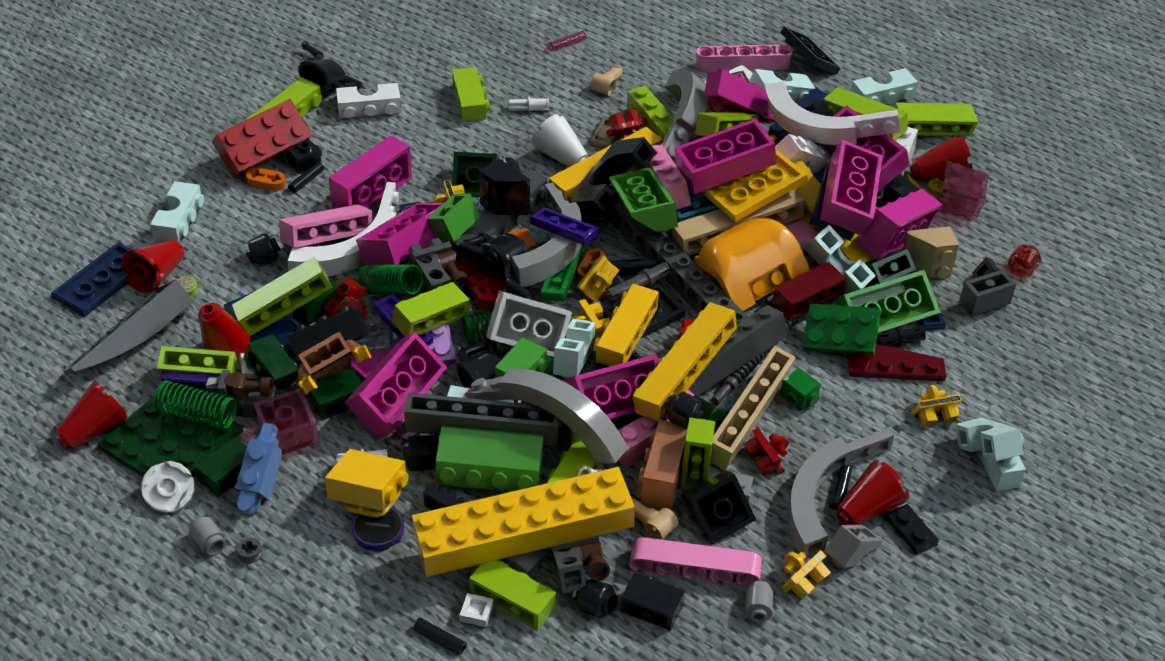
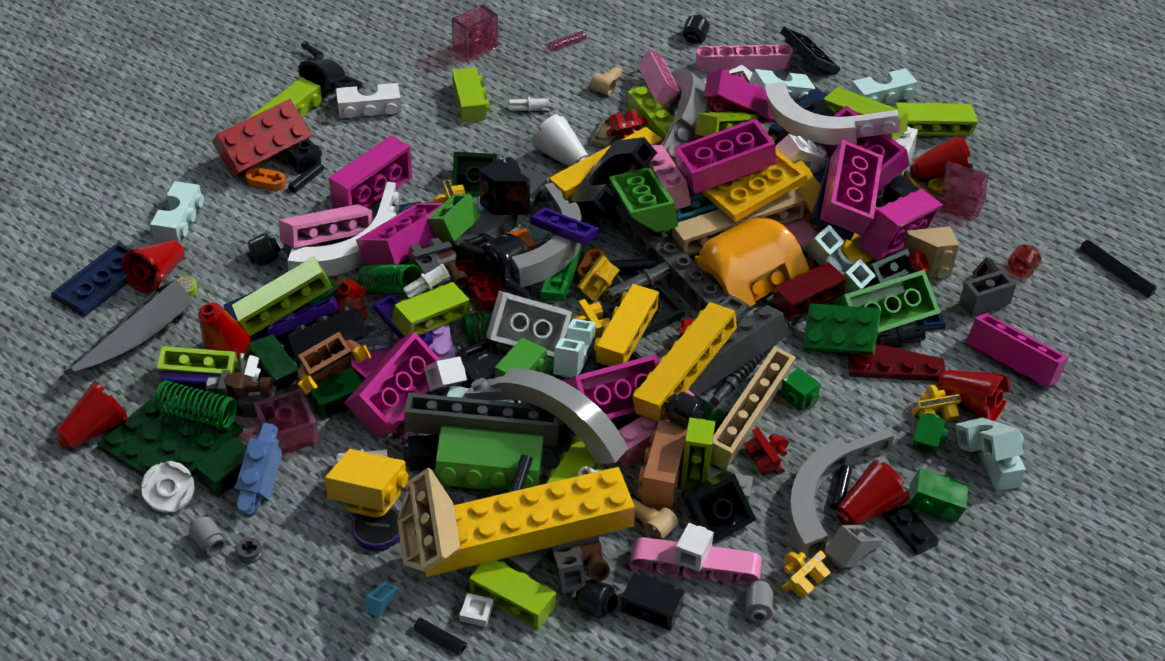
(250, 369): none -> white plate
(303, 317): none -> dark purple tile
(380, 598): none -> medium azure piece
(426, 281): none -> white axle
(426, 523): none -> tan wedge
(445, 373): none -> white brick
(475, 32): none -> clear pink brick
(521, 473): none -> black piece
(658, 78): none -> bright pink beam
(694, 547): none -> white brick
(695, 28): none -> black head
(736, 304): none -> dark grey tile
(918, 262): none -> red tile
(929, 433): none -> green brick
(938, 495): none -> green brick
(978, 391): none -> red cone
(1016, 350): none -> dark pink brick
(1118, 268): none -> black axle

